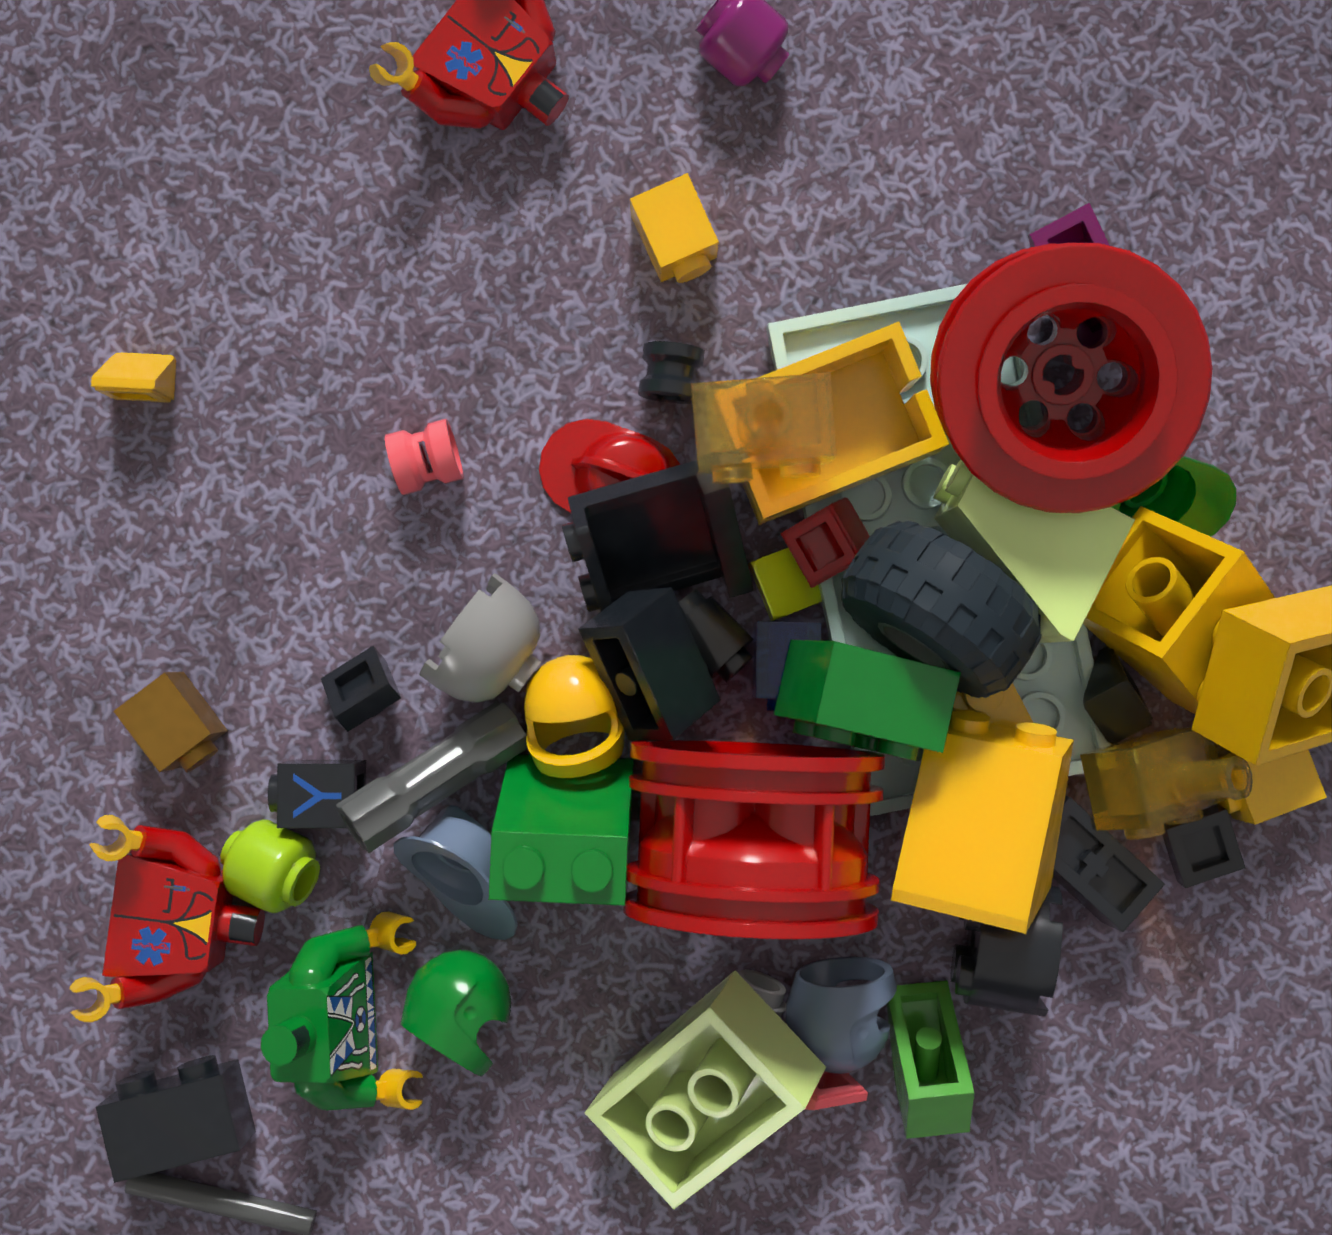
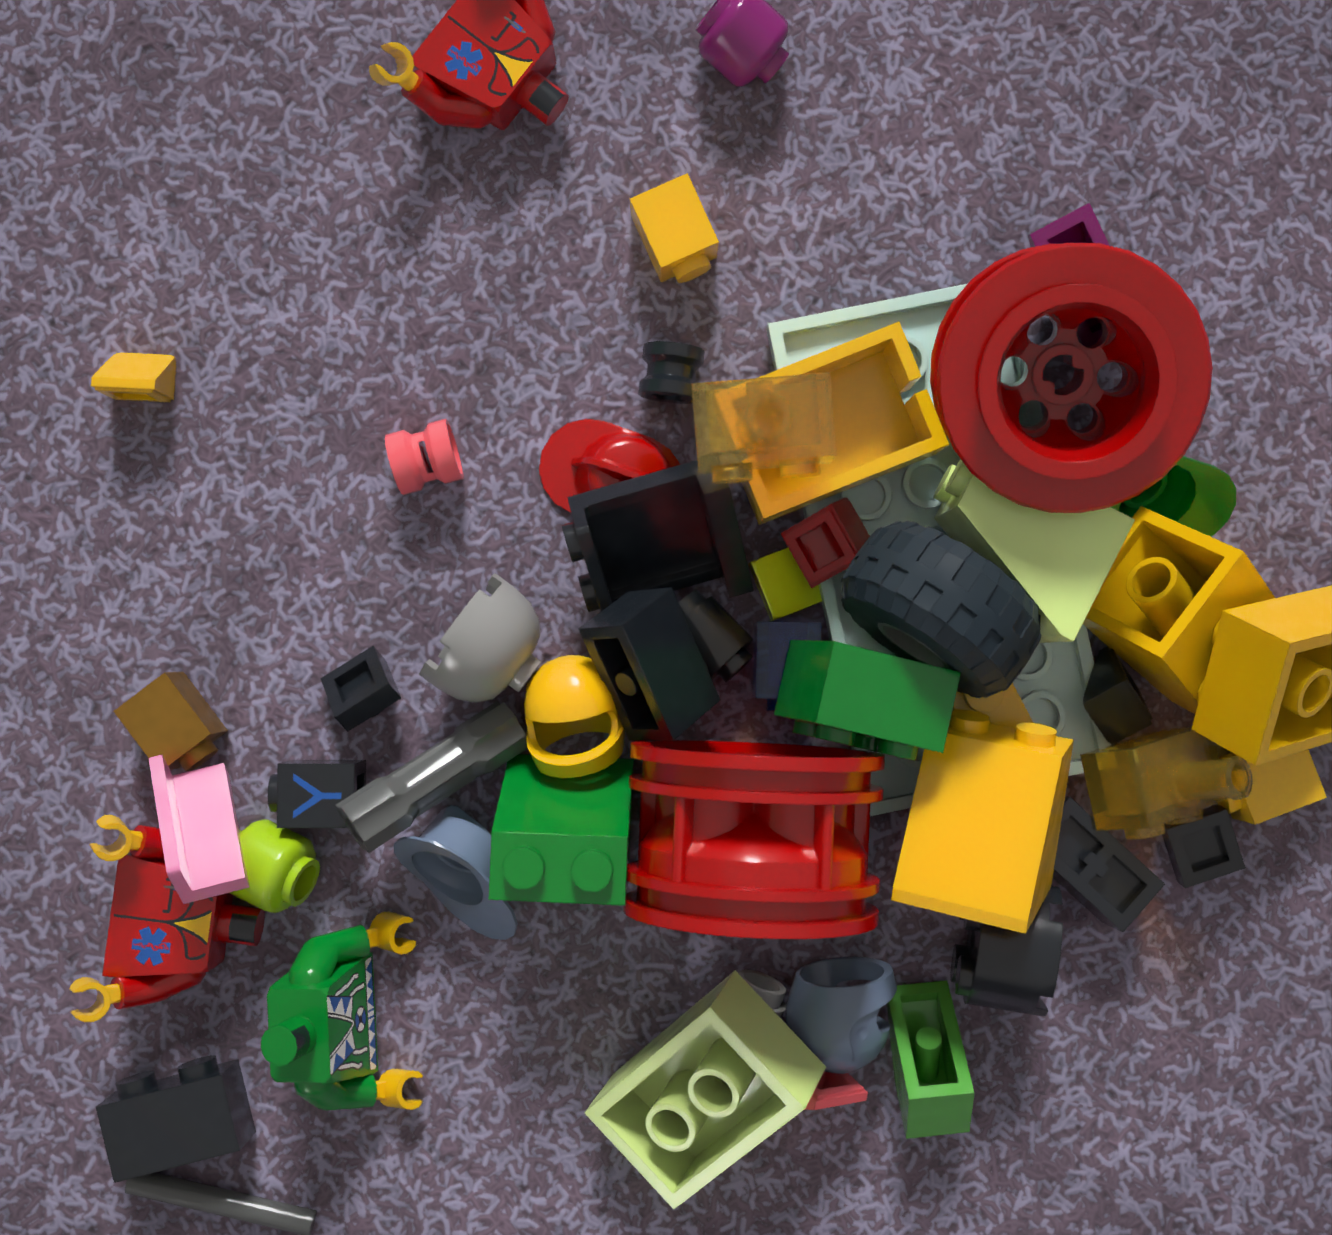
(198, 830): none -> bright pink panel
(451, 1002): green helmet -> none

